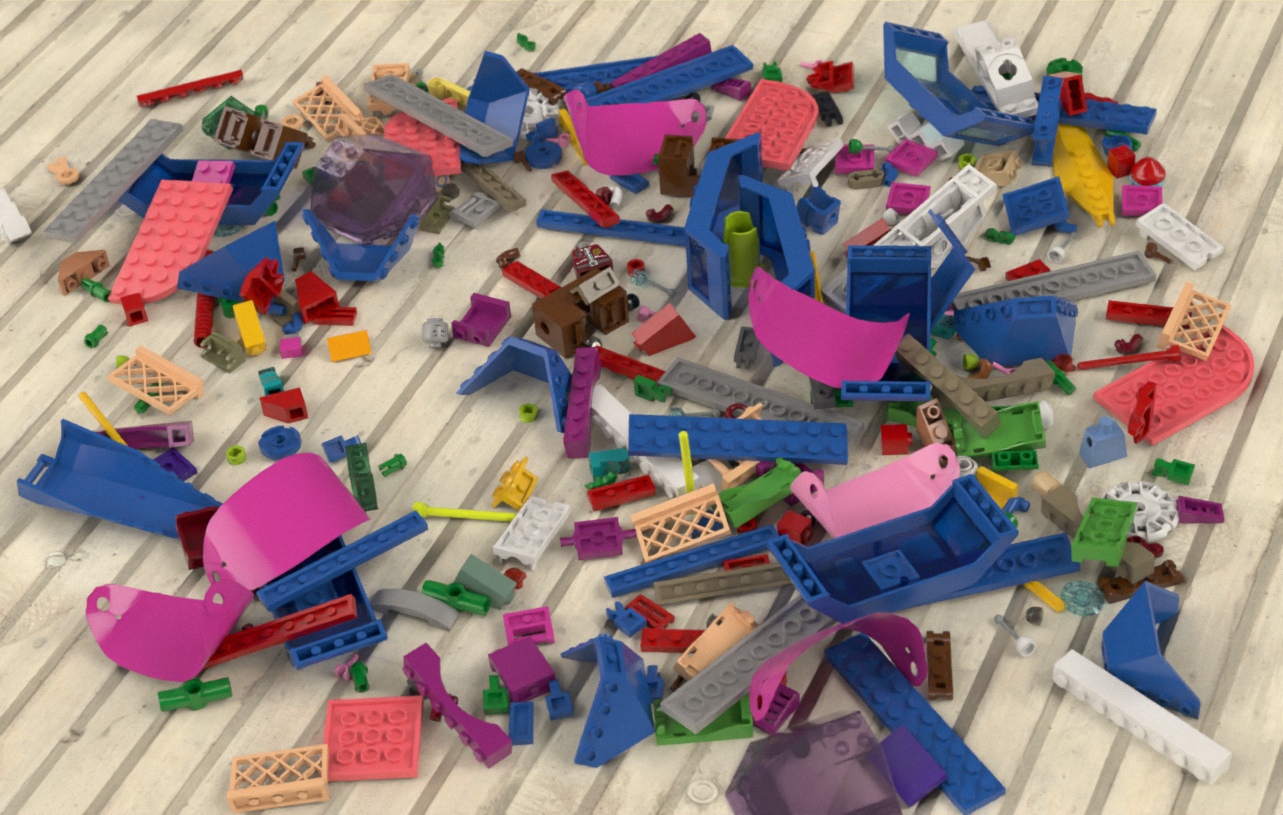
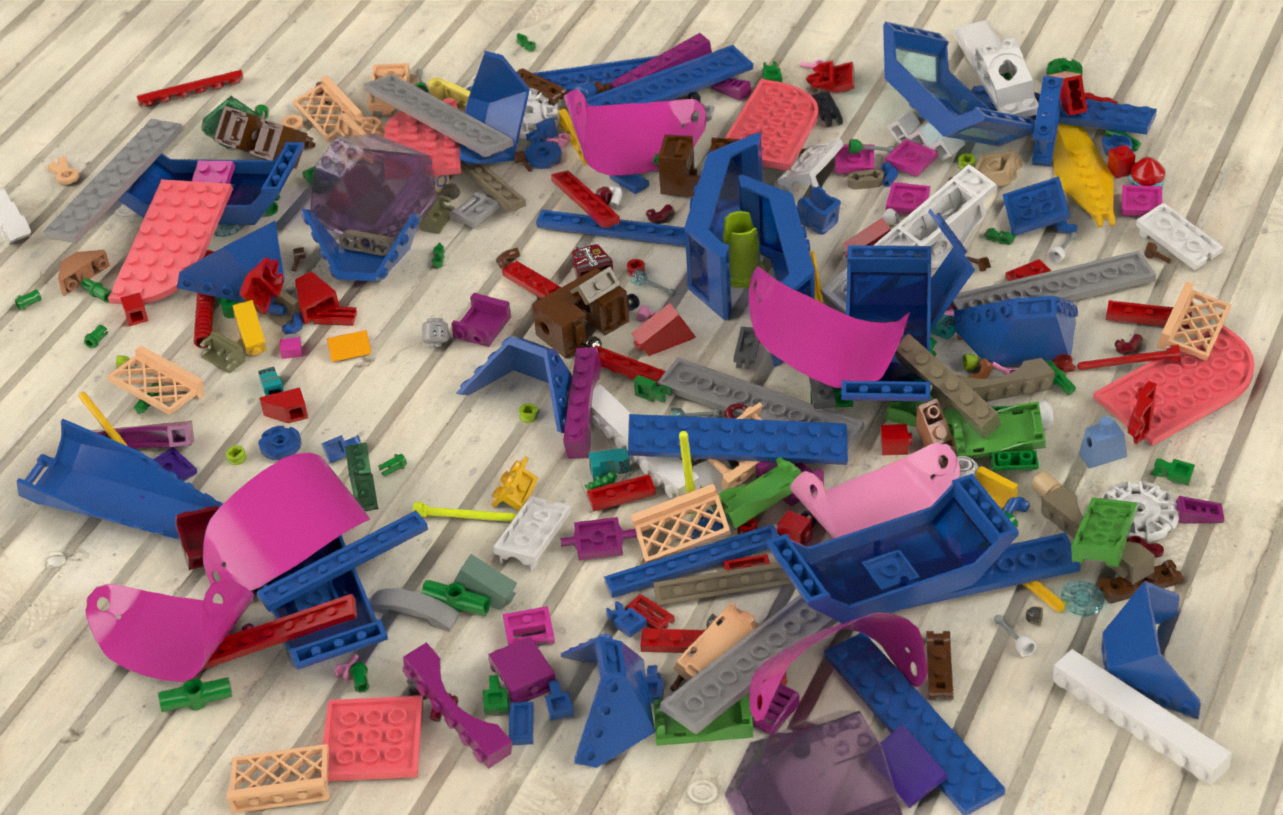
(27, 299): none -> green pin
(358, 245): none -> dark tan beam
(516, 575): clear red plate -> none

